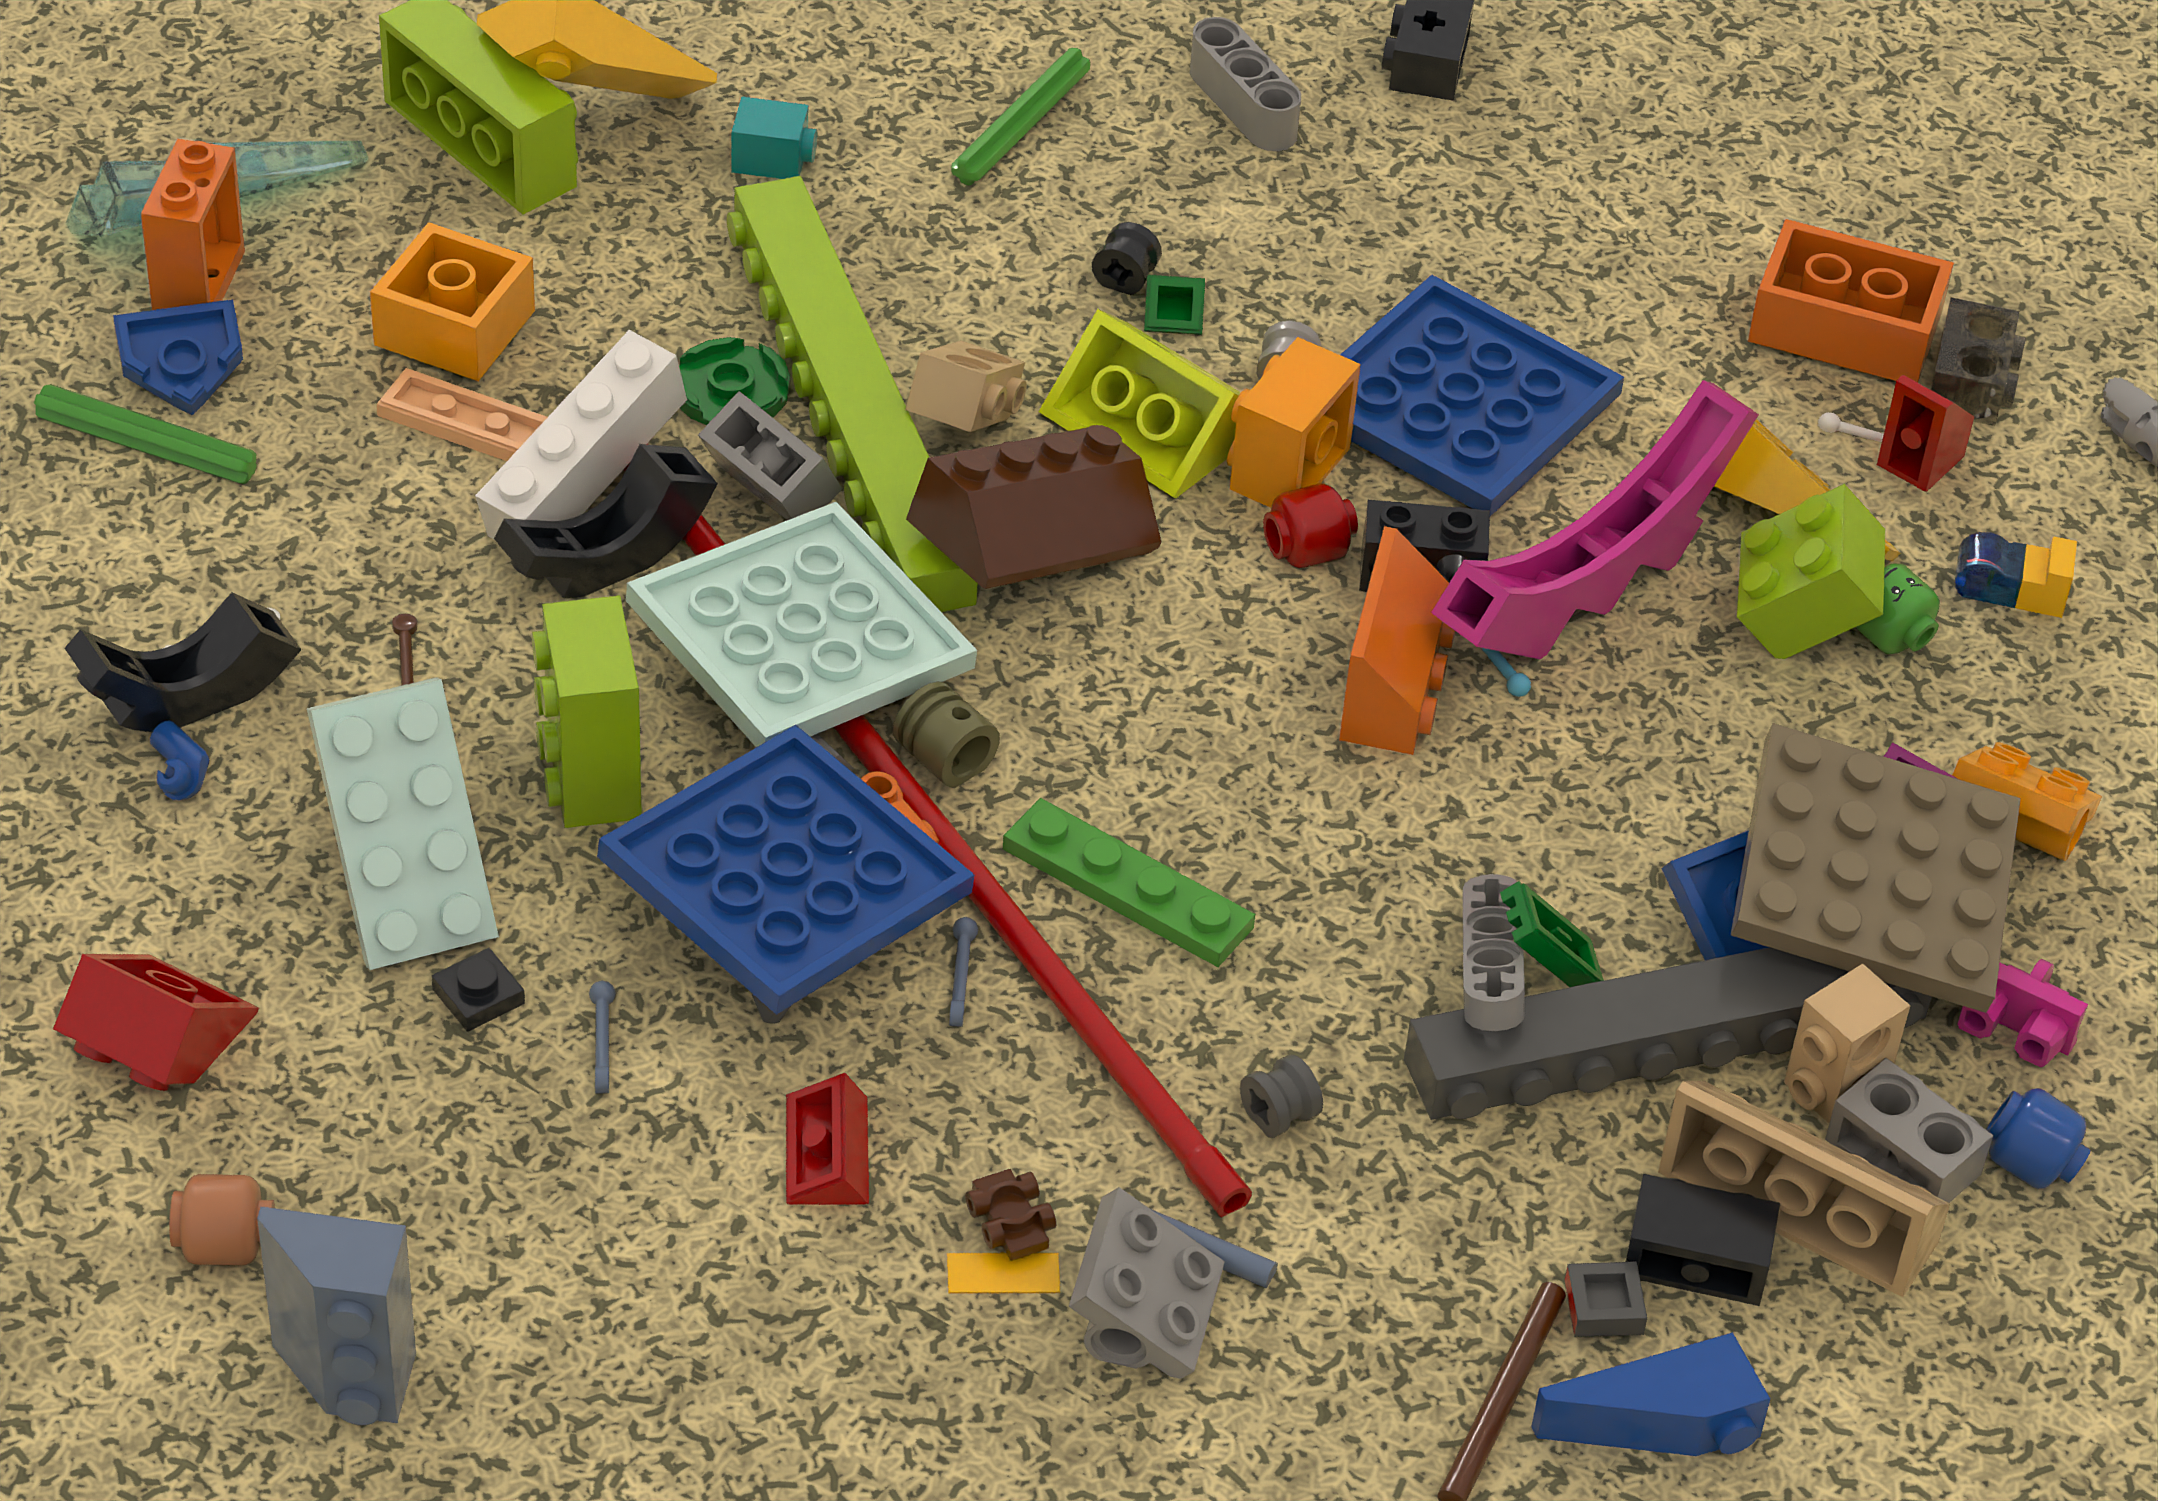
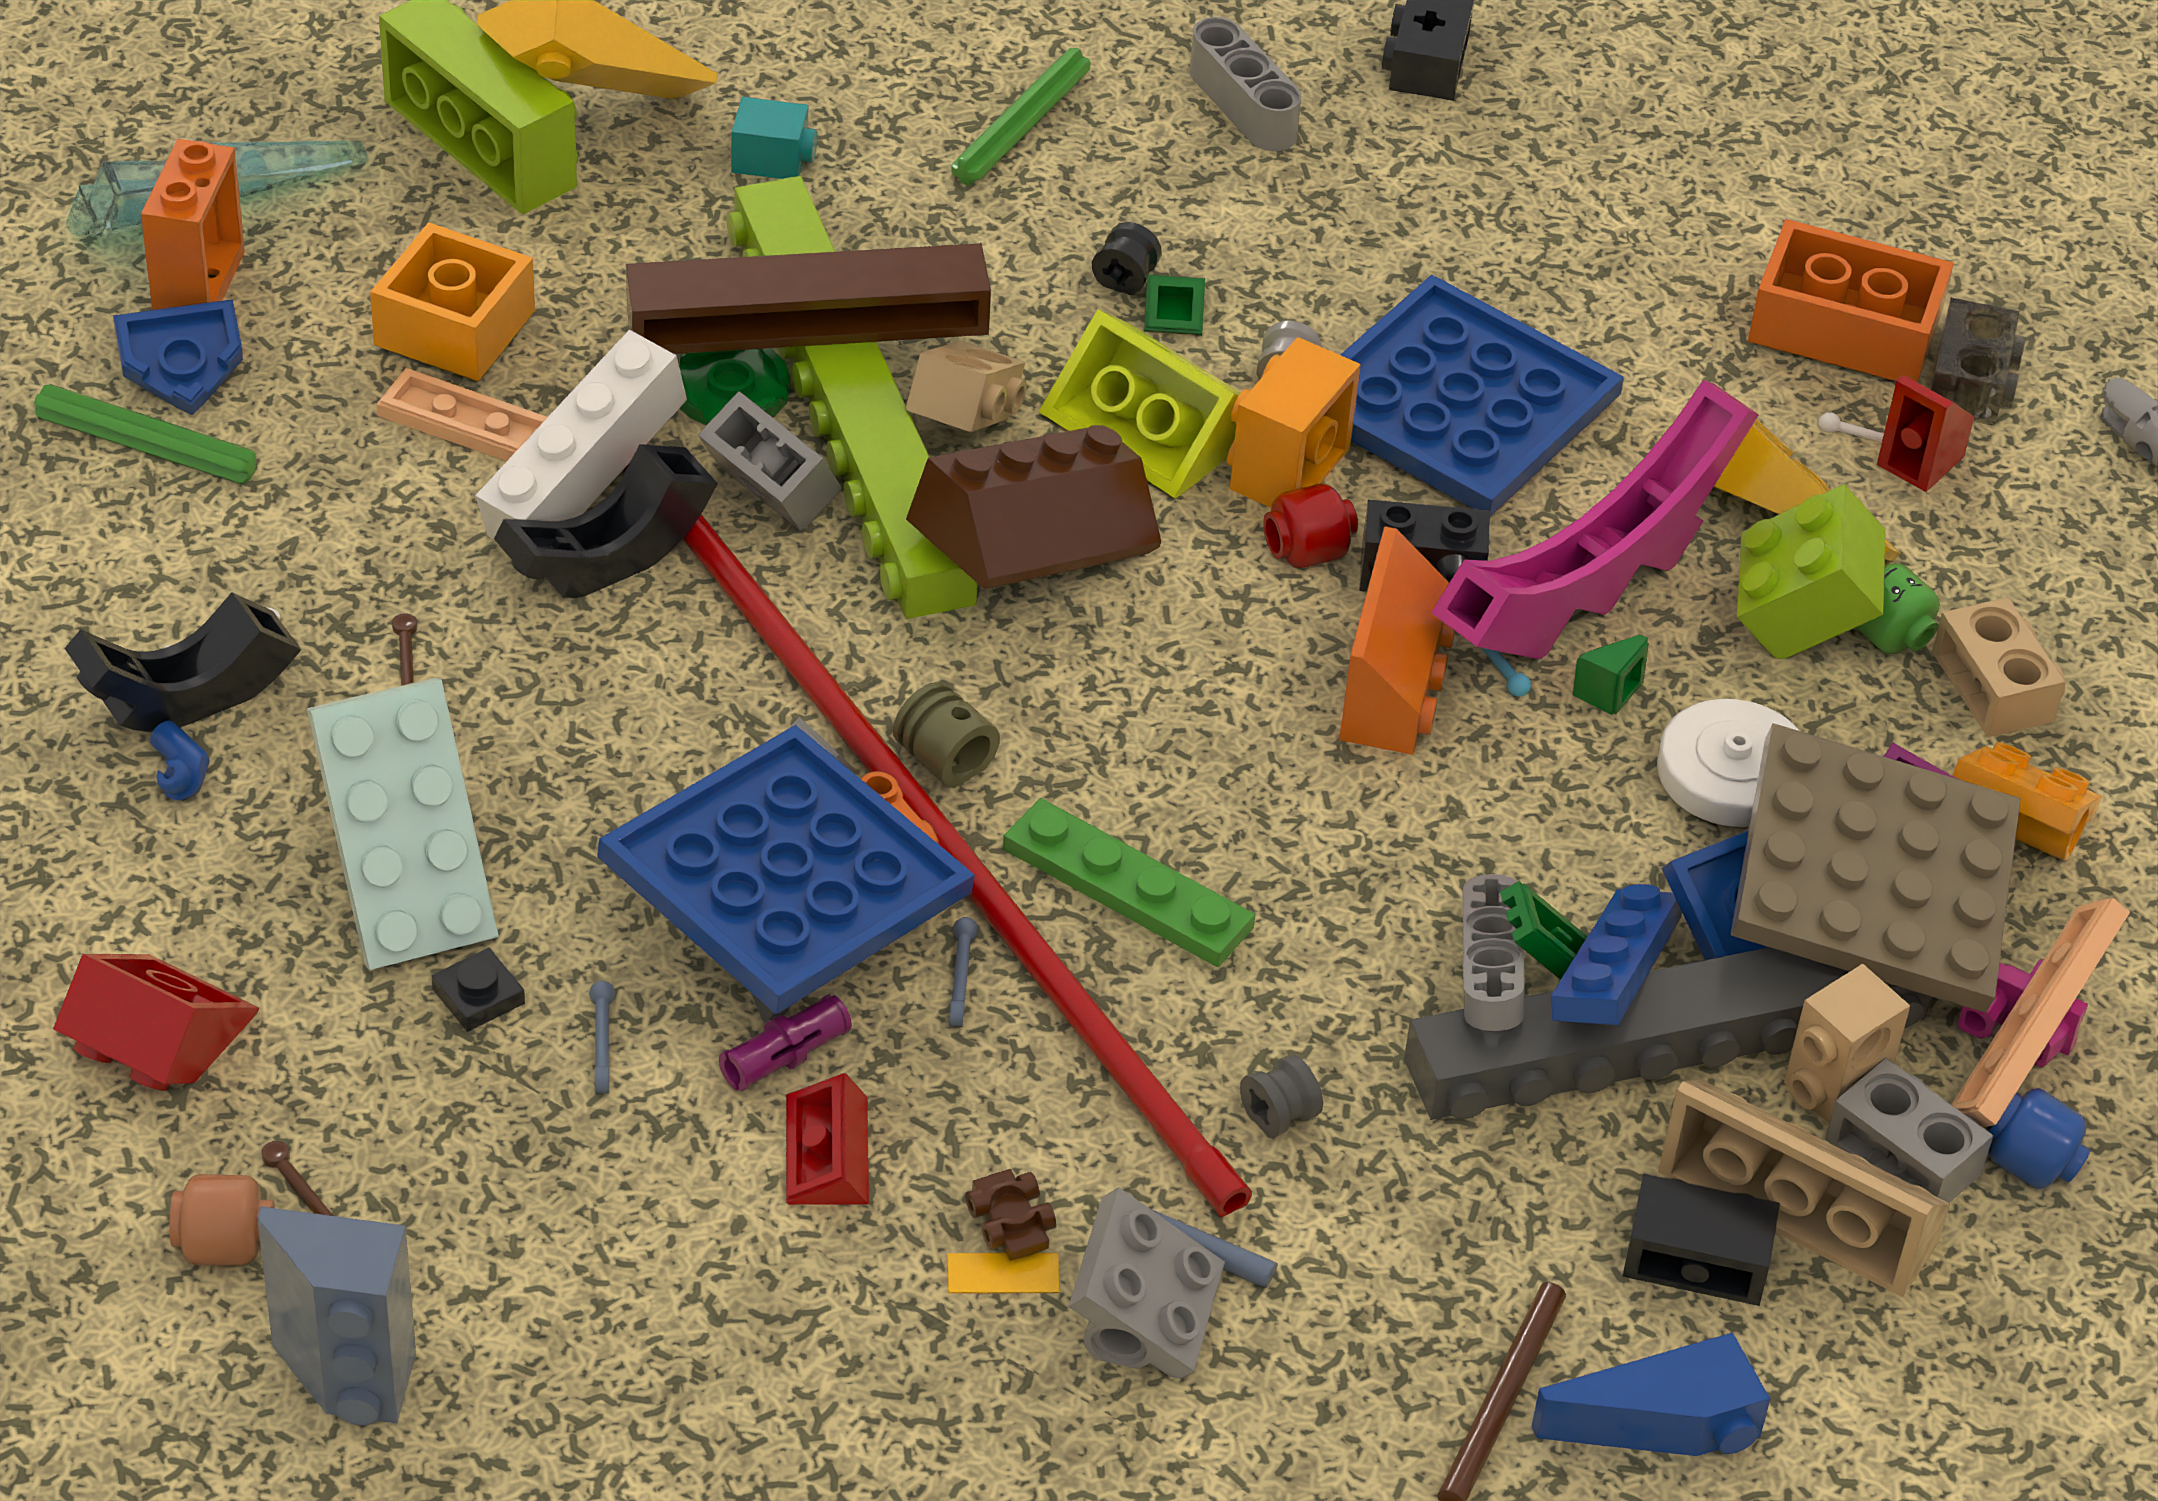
(277, 1155): none -> reddish brown hinge
(589, 711): lime brick -> none
(785, 1042): none -> magenta pin
(800, 625): light aqua plate -> none
(810, 298): none -> reddish brown brick
(1605, 1299): dark grey plate -> none
(1611, 673): none -> green slope
(1616, 956): none -> blue plate
(1714, 758): none -> white wheel
(1998, 667): none -> tan brick
(2016, 573): leg -> none
(2040, 1010): none -> light nougat tile

